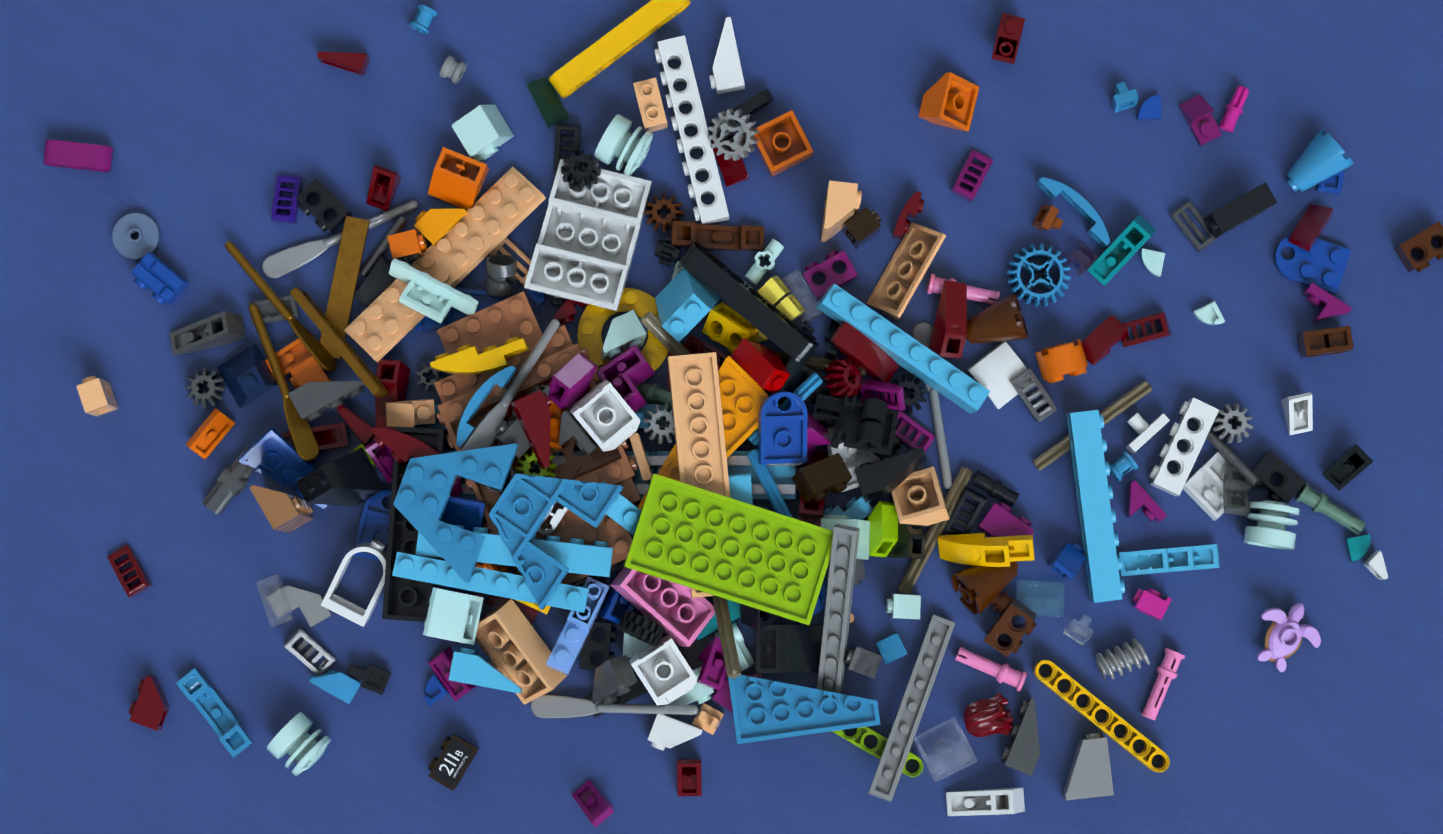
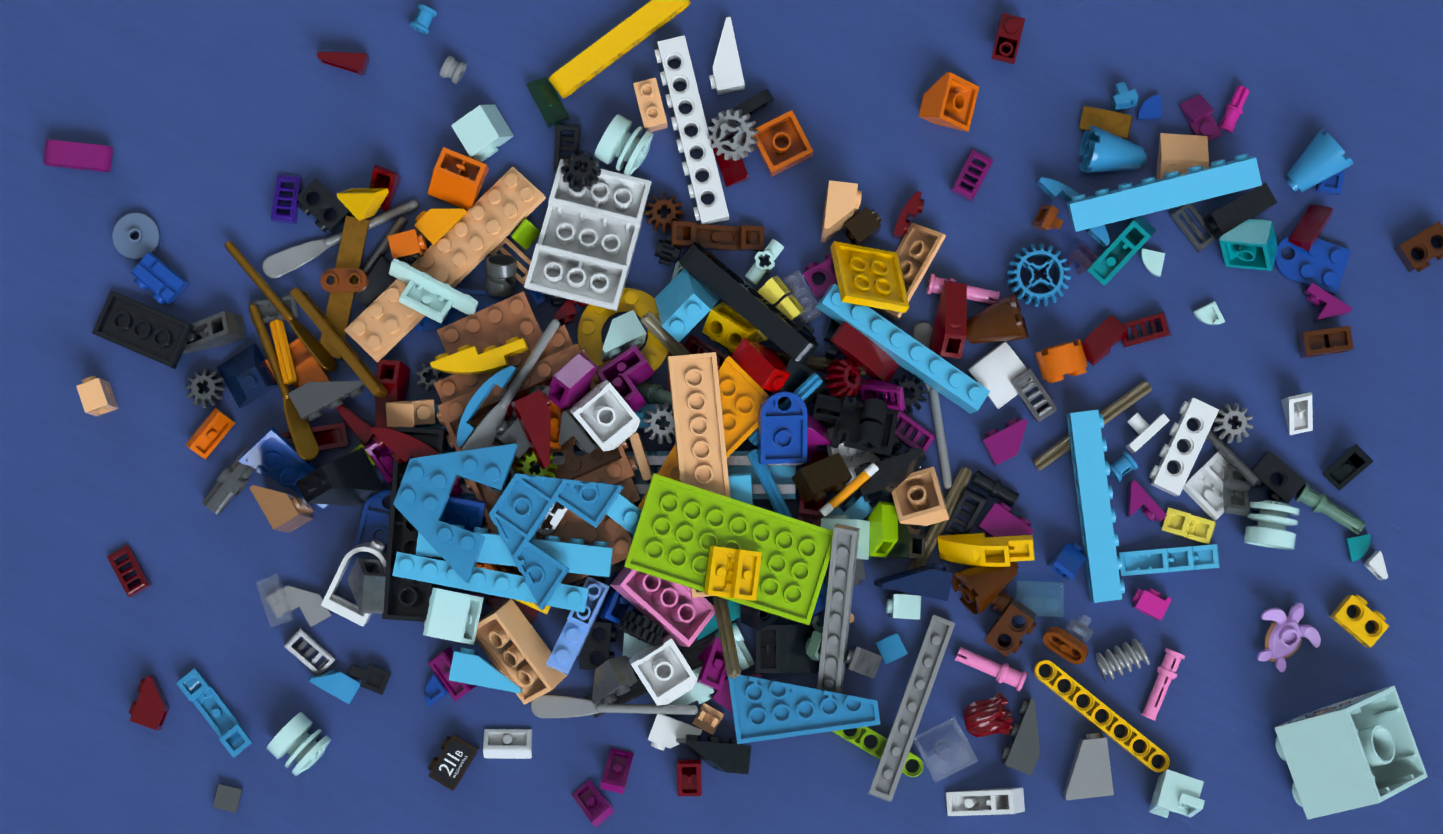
(143, 329): none -> black tile
(227, 798): none -> dark grey tile
(283, 352): none -> light orange axle
(343, 280): none -> dark orange plate
(363, 201): none -> yellow slope
(368, 585): none -> flat silver slope
(507, 743): none -> white slope
(525, 234): none -> lime slope
(617, 770): none -> magenta slope
(721, 756): none -> black slope
(732, 573): none -> yellow slope
(813, 643): none -> sand green plate
(849, 489): none -> light orange bar
(869, 277): none -> yellow plate
(921, 581): none -> dark blue slope
(1005, 443): none -> magenta slope
(1065, 645): none -> dark orange plate
(1109, 152): none -> dark azure cone
(1111, 121): none -> pearl gold slope
(1164, 193): none -> medium azure brick
(1176, 794): none -> light aqua plate
(1180, 152): none -> light nougat slope
(1188, 526): none -> light yellow slope
(1250, 245): none -> teal slope
(1350, 753): none -> light aqua brick
(1356, 625): none -> yellow brick

